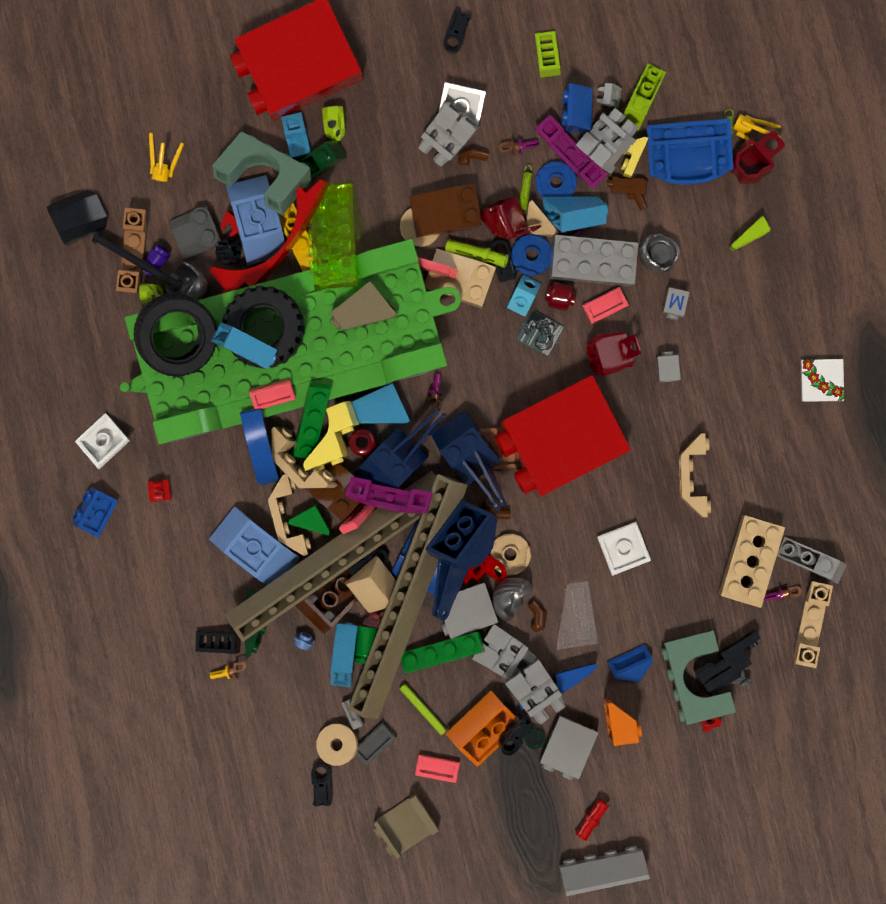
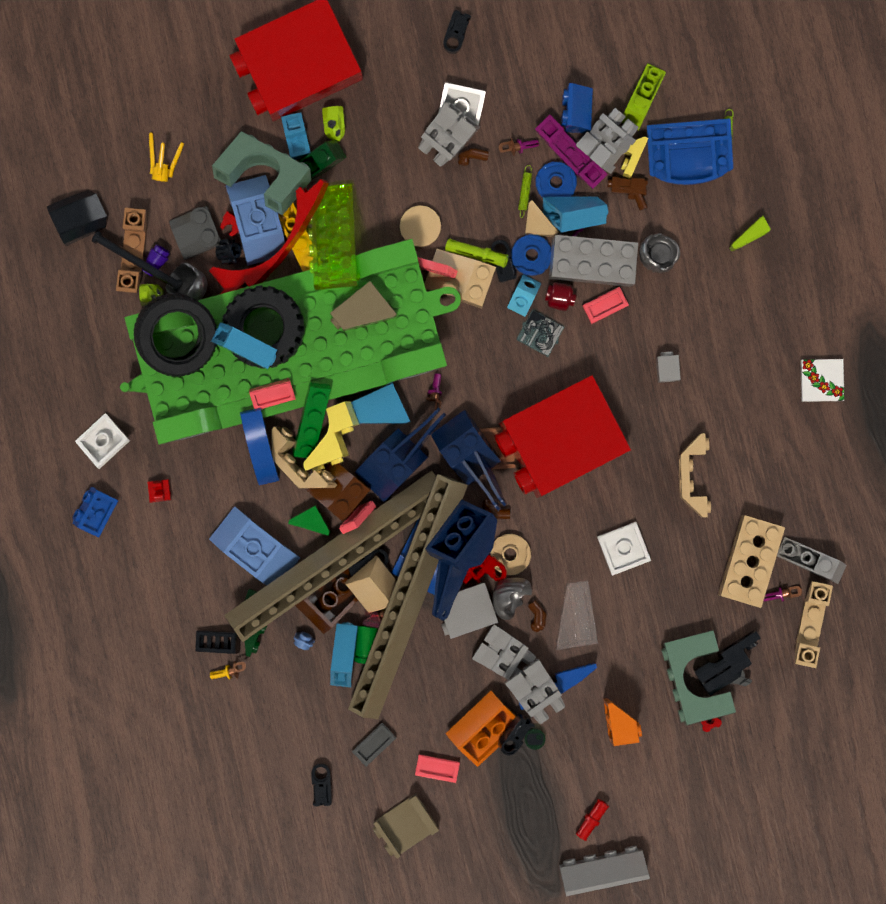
(298, 543): tan slope -> none
(325, 747): tan tile -> none
(354, 719): light grey piece -> none
(362, 442): dark red head -> none
(388, 498): magenta slope -> none
(423, 709): lime bar -> none
(442, 652): green plate -> none
(445, 211): reddish brown slope -> none
(506, 219): dark red piece -> none
(547, 67): lime slope -> none
(568, 747): light grey brick -> none
(611, 96): light grey tile -> none
(611, 352): dark red piece -> none
(631, 665): blue slope -> none
(675, 303): light grey brick -> none
(746, 123): yellow plant -> none
(754, 160): dark red piece -> none

